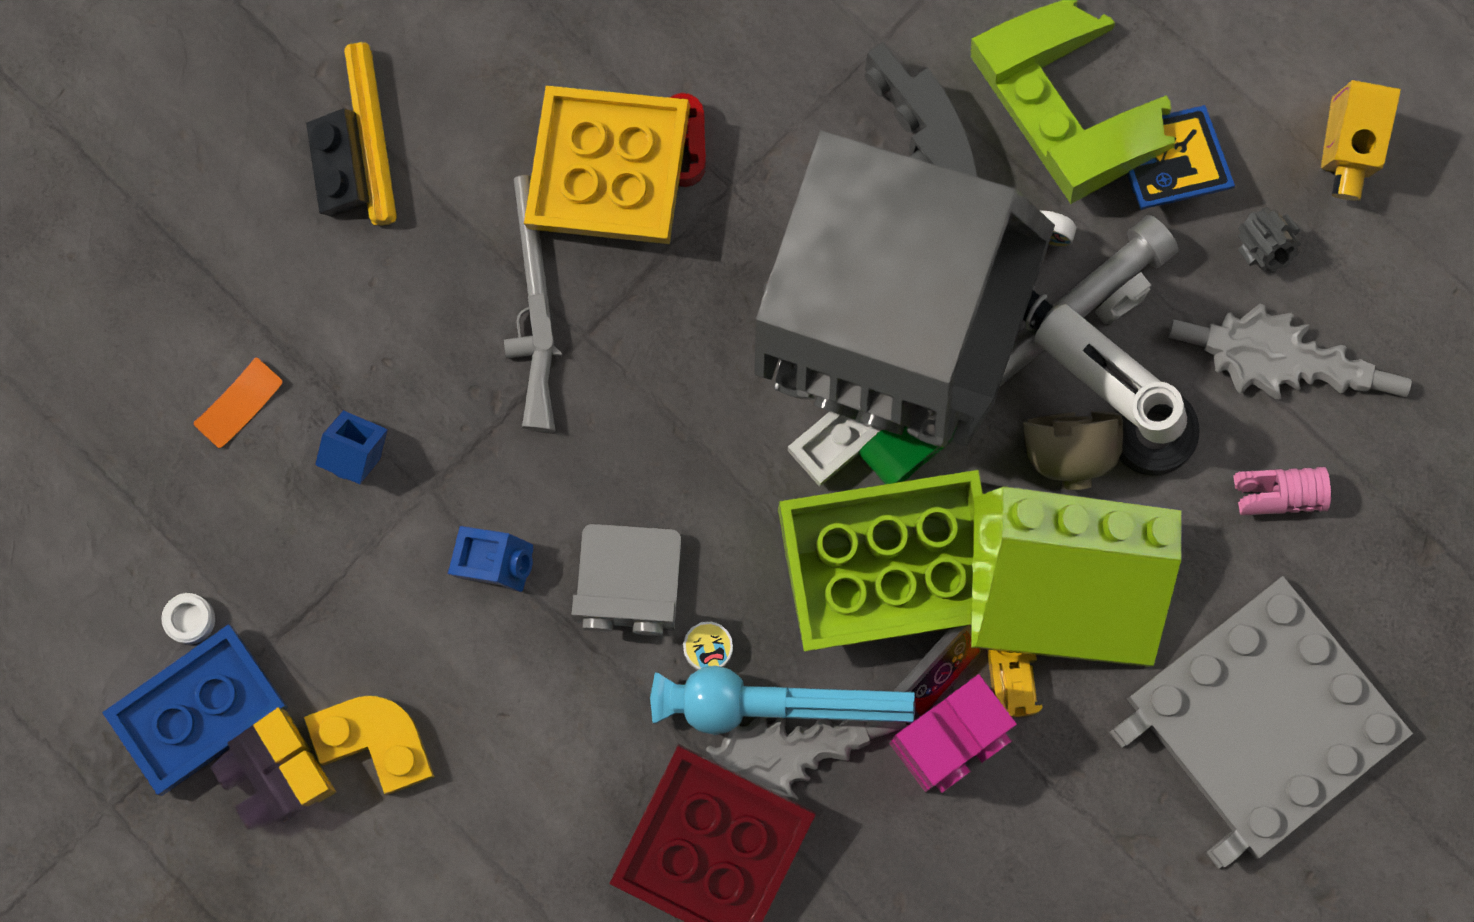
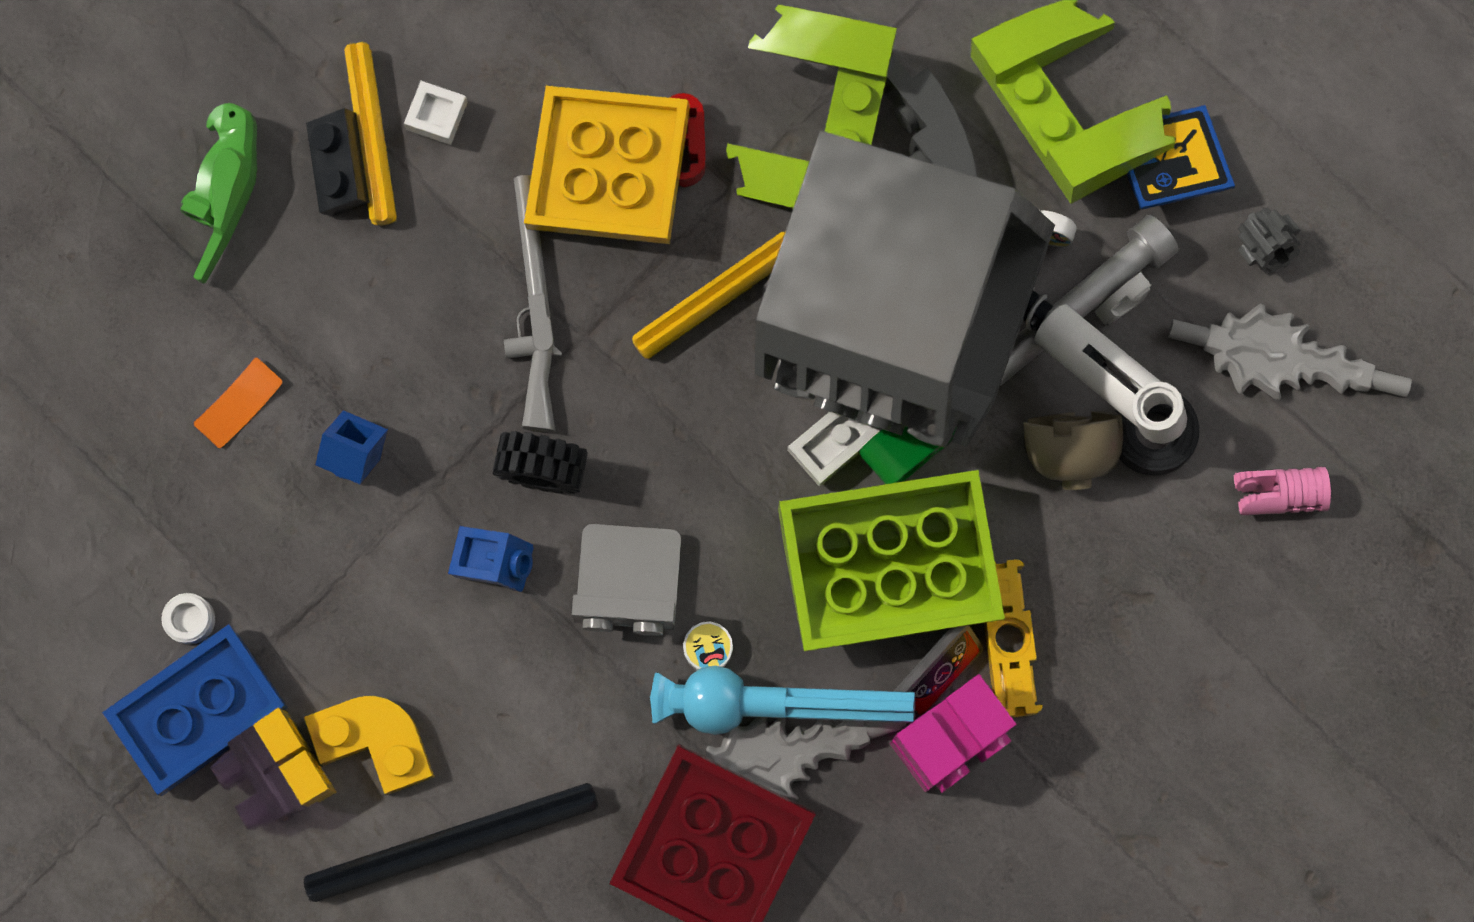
(223, 181): none -> bright green animal
(435, 112): none -> white plate
(450, 842): none -> black axle
(540, 462): none -> black tyre
(708, 299): none -> yellow axle
(863, 60): none -> lime wedge
(1072, 575): lime slope -> none
(1266, 720): light grey plate -> none
(1361, 117): yellow torso -> none

